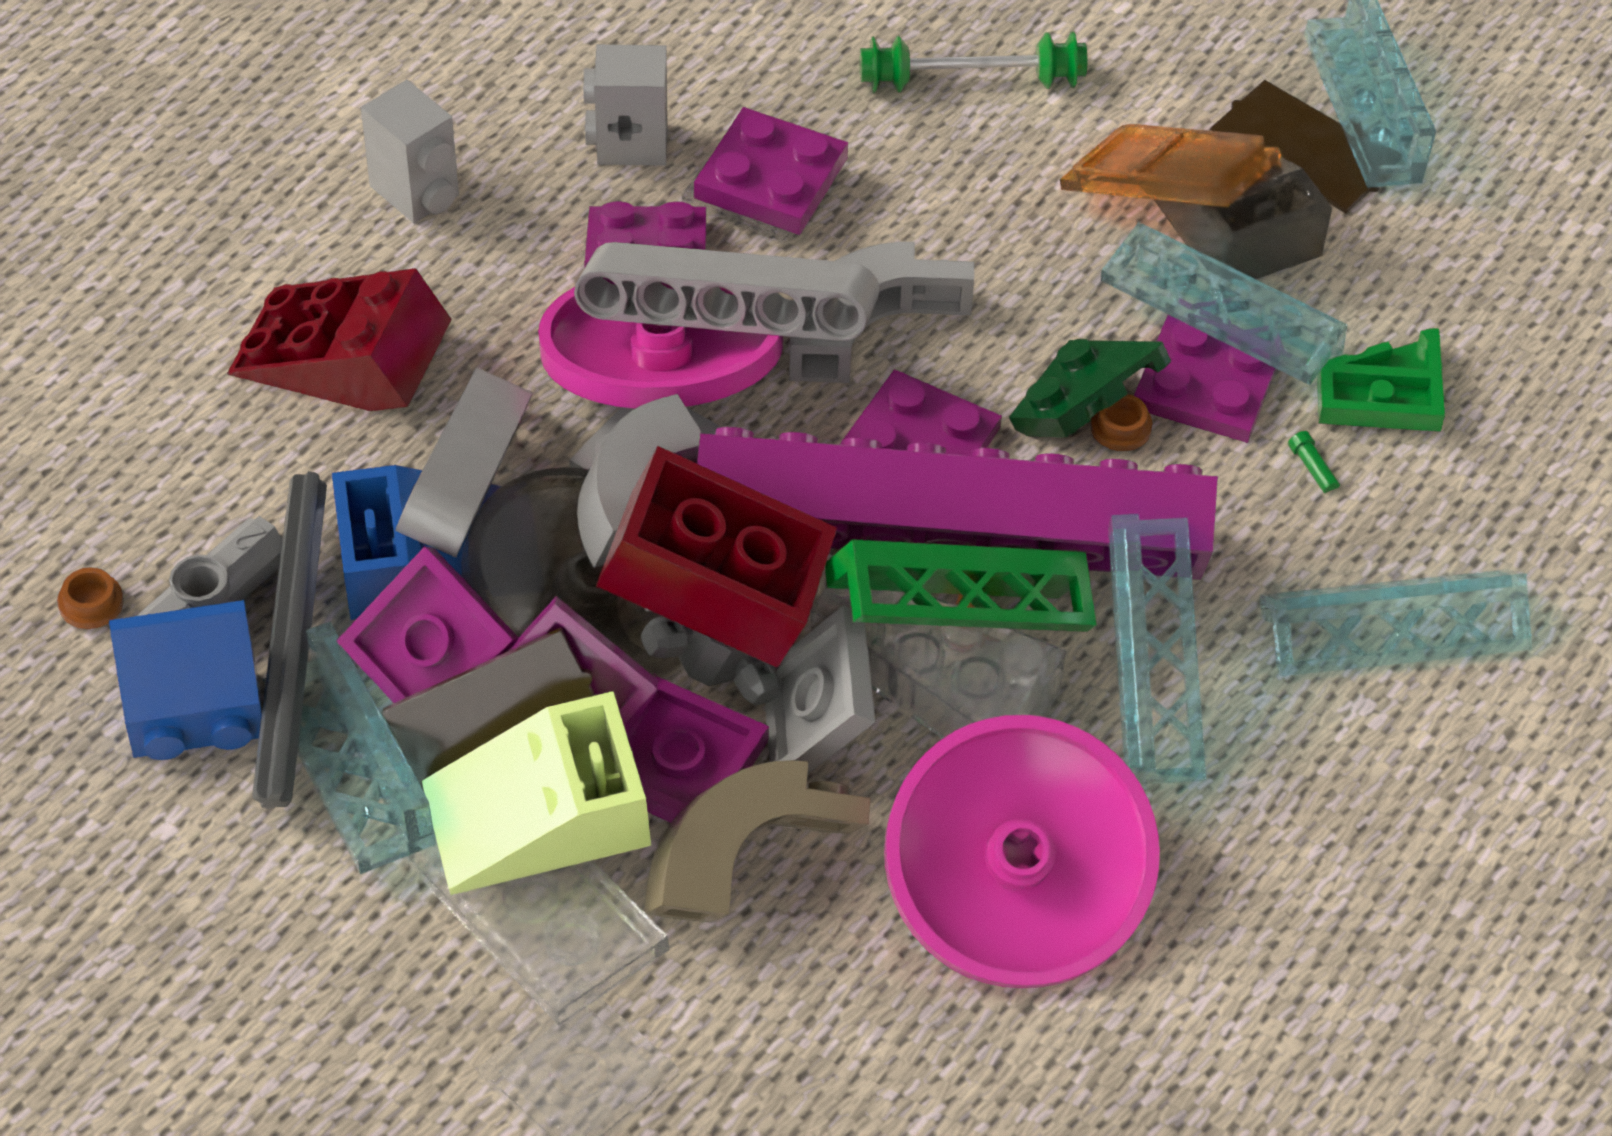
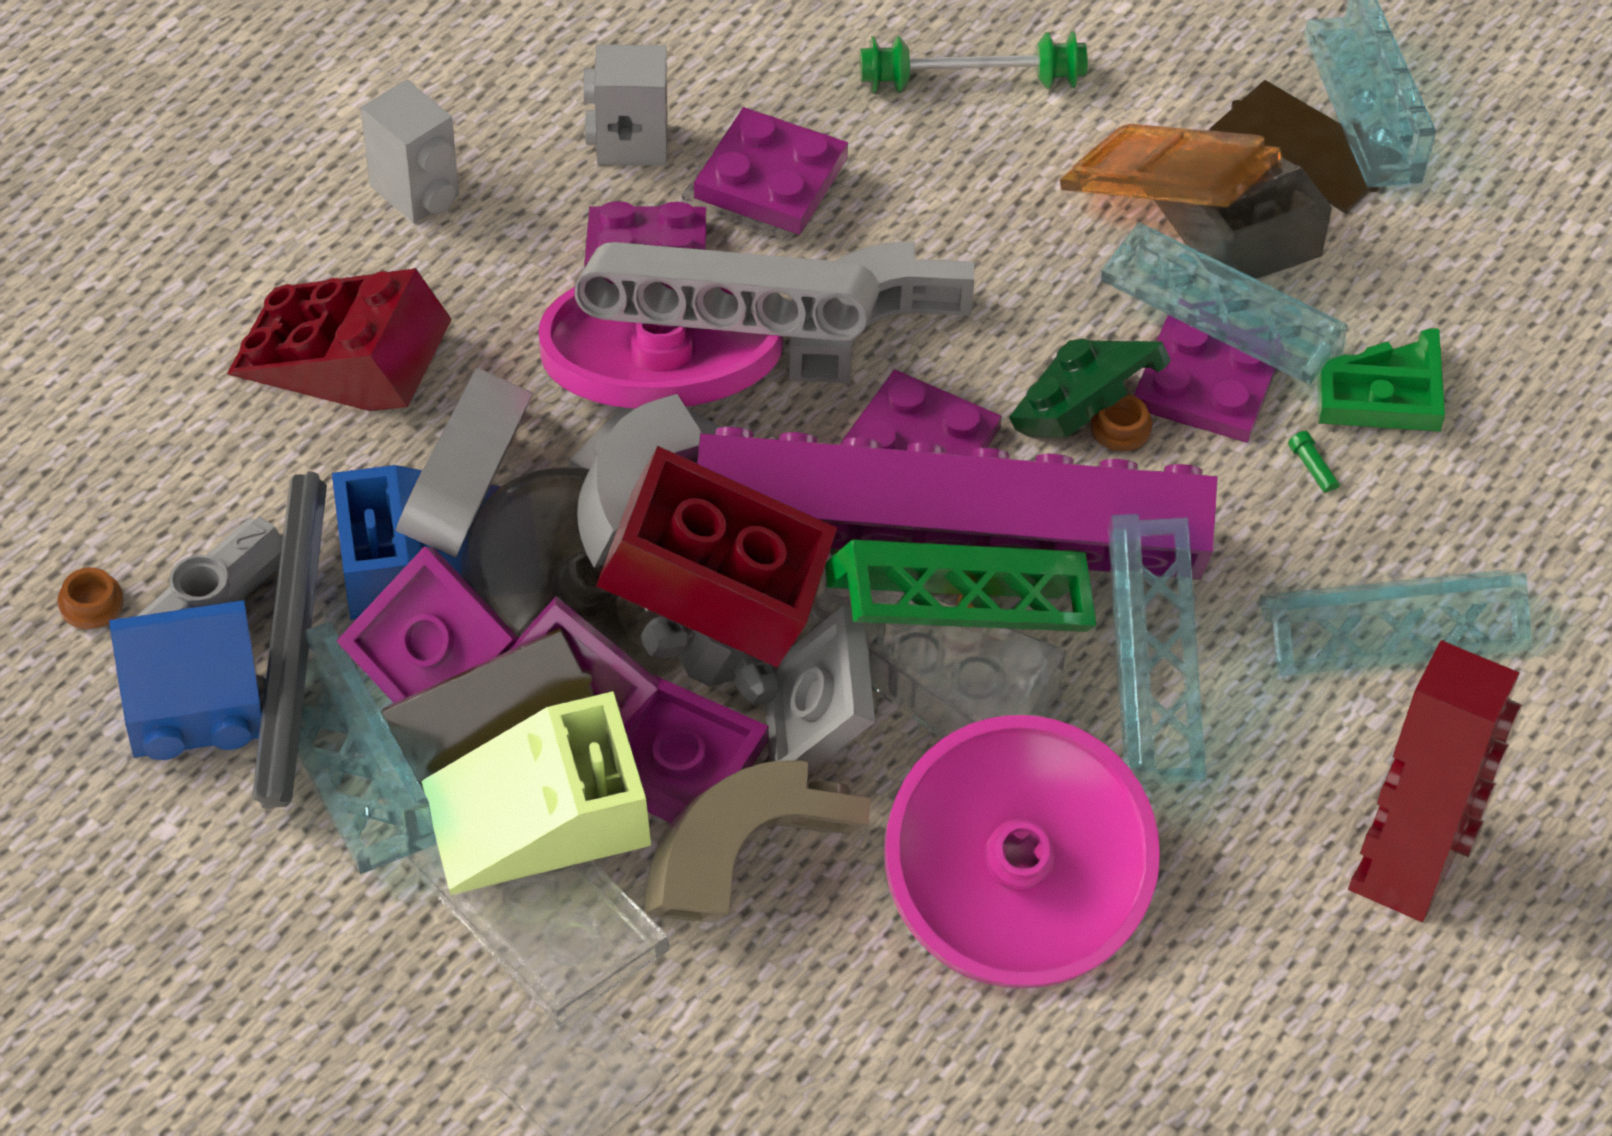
(1438, 779): none -> dark red wedge

